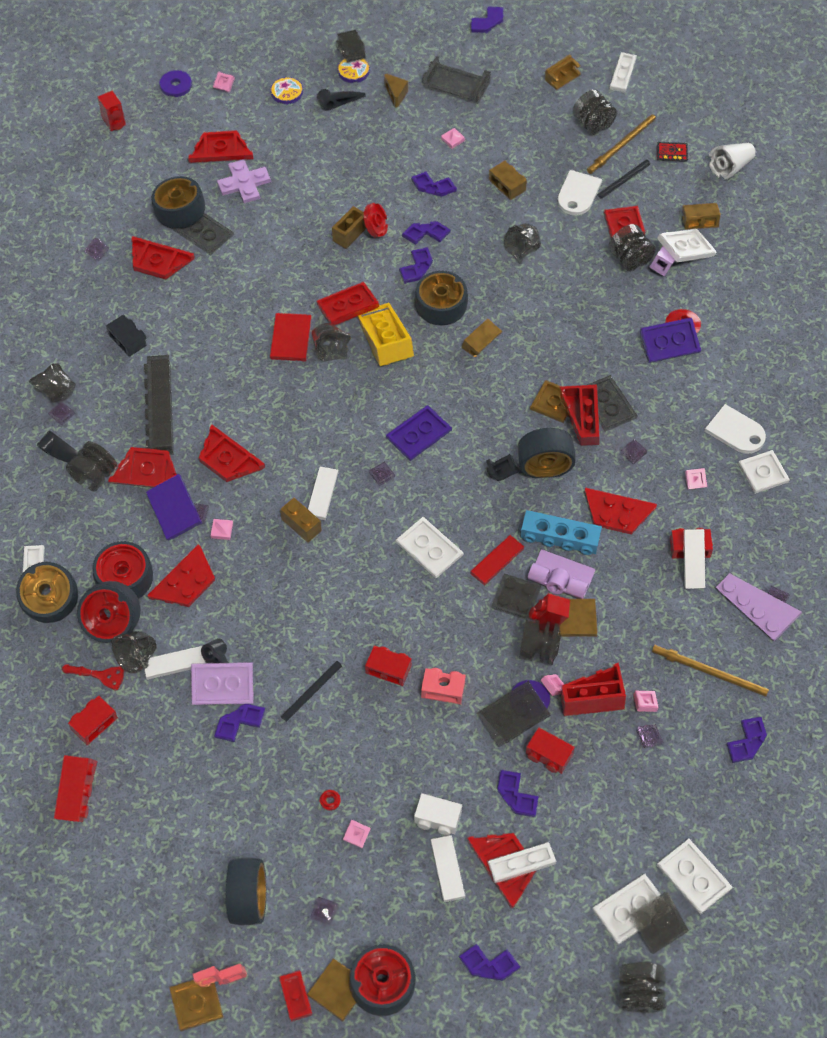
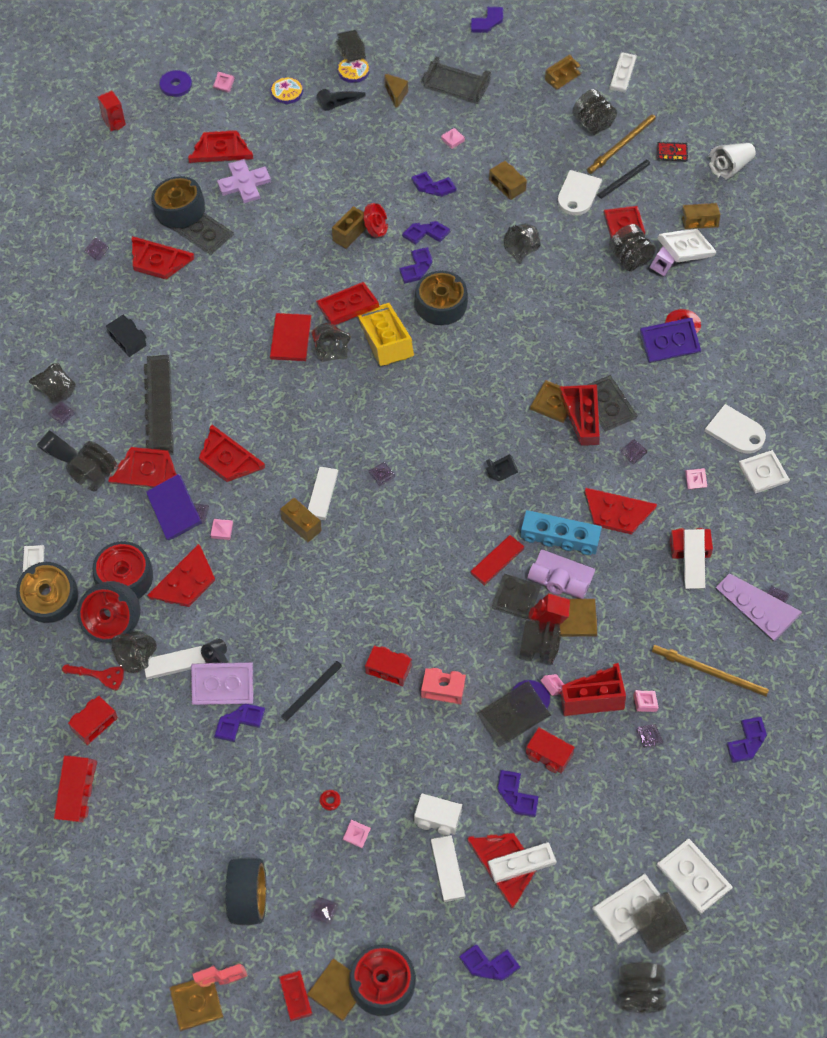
(418, 432): dark purple tile -> none
(429, 547): white tile -> none
(481, 338): pearl gold hinge -> none
(546, 453): black wheel -> none

